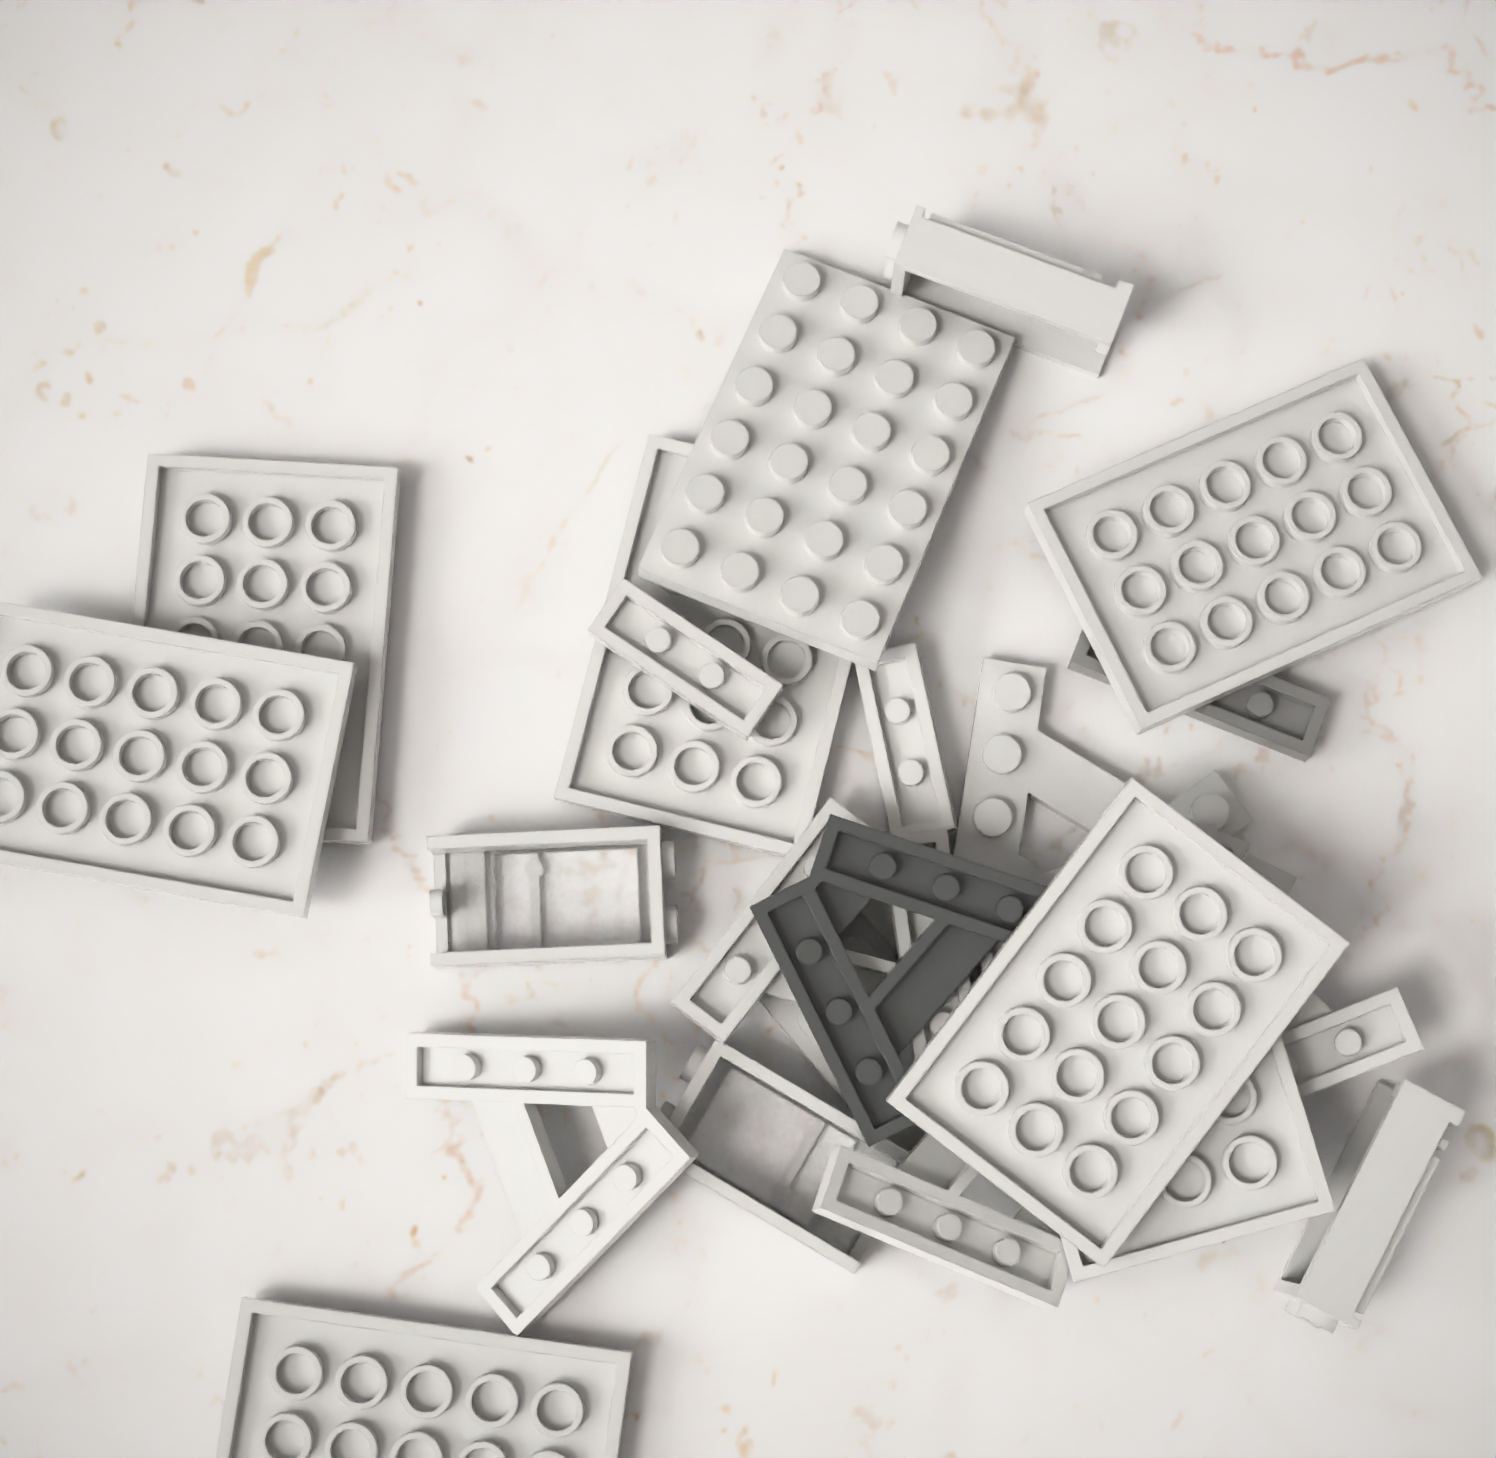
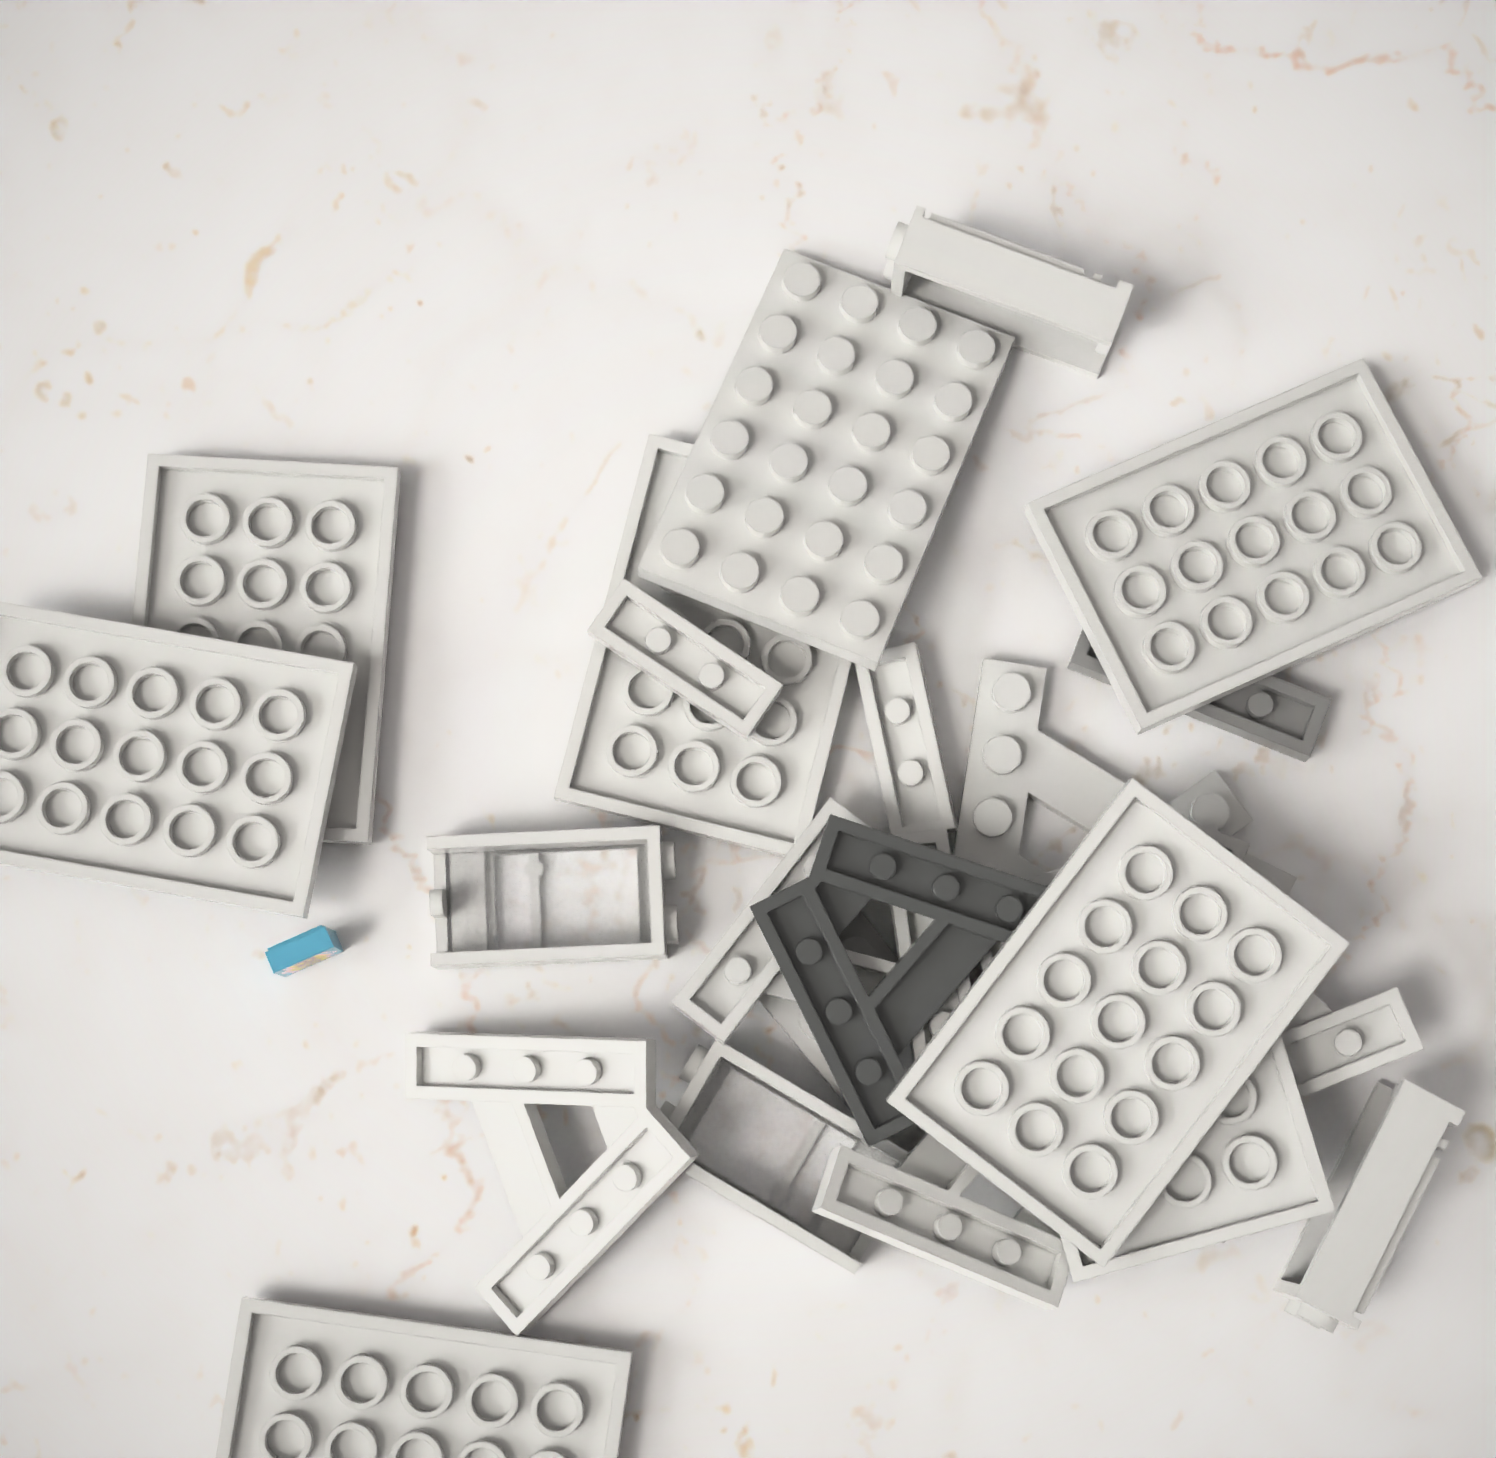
(303, 950): none -> medium azure tile

